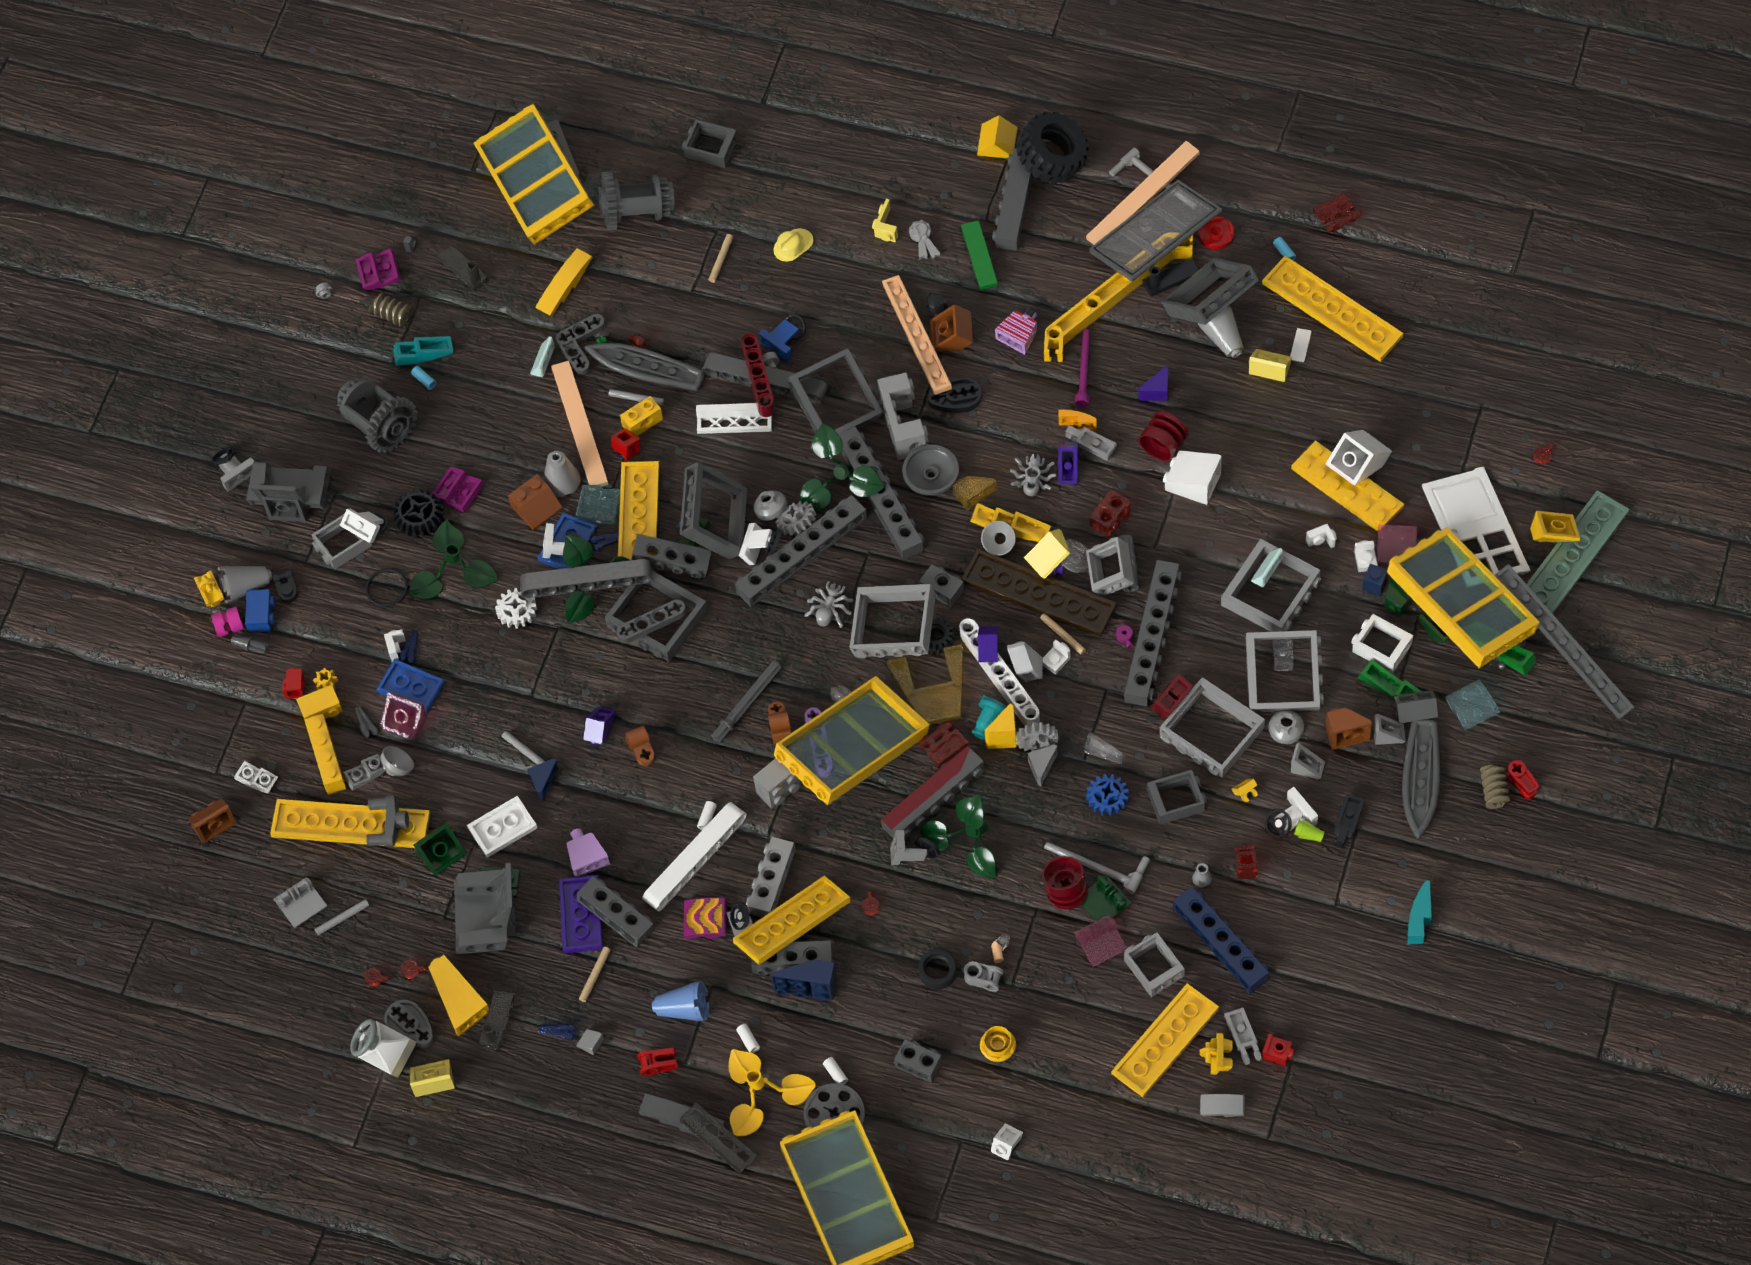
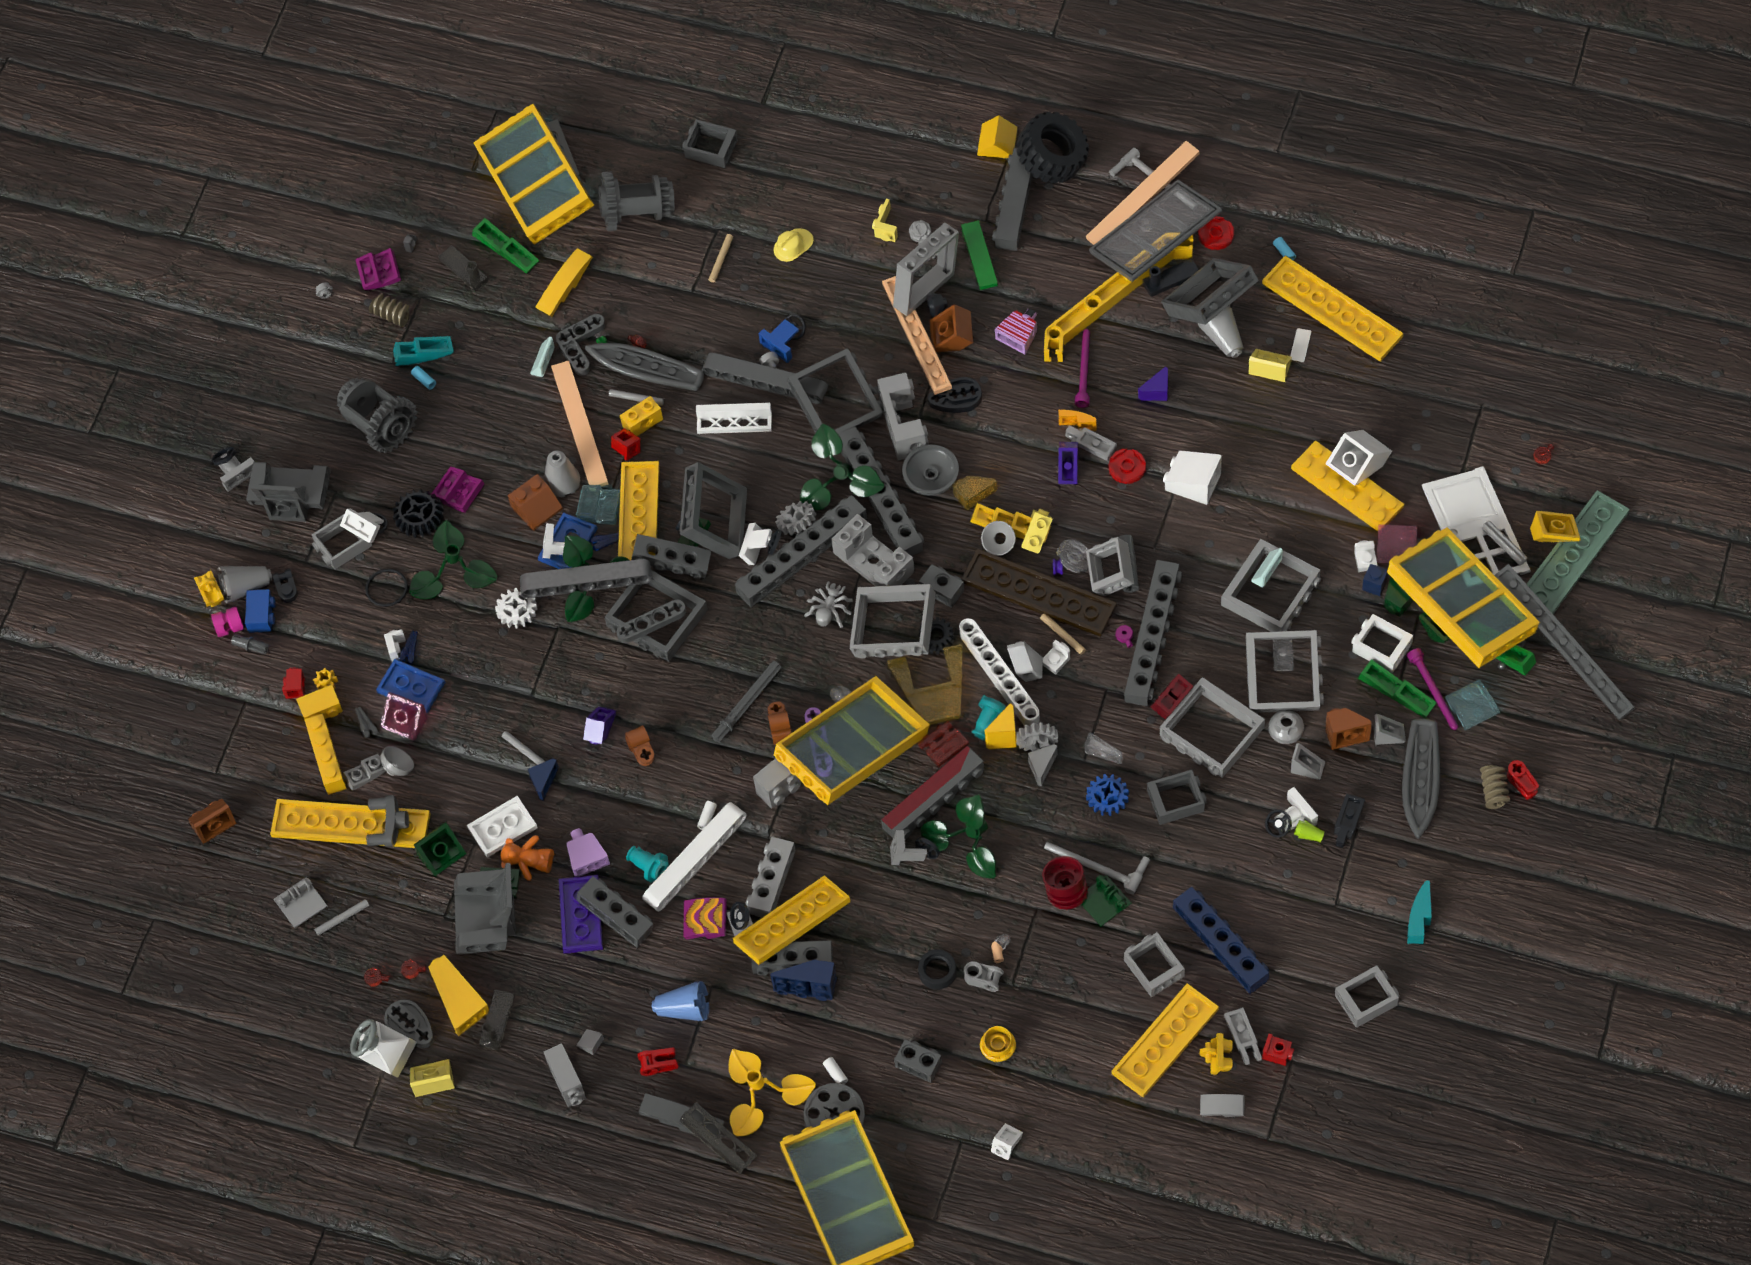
(255, 778): white slope -> none
(504, 246): none -> green slope
(526, 856): none -> orange piece
(558, 1030): clear blue piece -> none
(564, 1075): none -> light grey window
(594, 974): tan bar -> none
(651, 864): none -> teal piece
(748, 1038): white axle -> none
(757, 375): dark red beam -> none
(772, 508): light grey piece -> none
(857, 546): none -> light grey plate
(870, 901): clear red piece -> none
(909, 295): none -> light grey window
(988, 644): dark purple slope -> none
(1032, 475): light grey animal -> none
(1037, 530): none -> light yellow bracket
(1048, 553): light yellow slope -> none
(1100, 940): clear pink hinge -> none
(1105, 511): clear red brick -> none
(1127, 466): none -> red tile
(1163, 436): dark red wheel -> none
(1202, 875): light grey cone -> none
(1245, 787): yellow tile -> none
(1245, 862): clear red brick -> none
(1320, 534): white bracket -> none
(1334, 208): clear red plate -> none
(1356, 1016): none -> light grey window
(1416, 657): none -> magenta piece
(1416, 706): dark grey hinge -> none
(1513, 551): none -> light grey axle

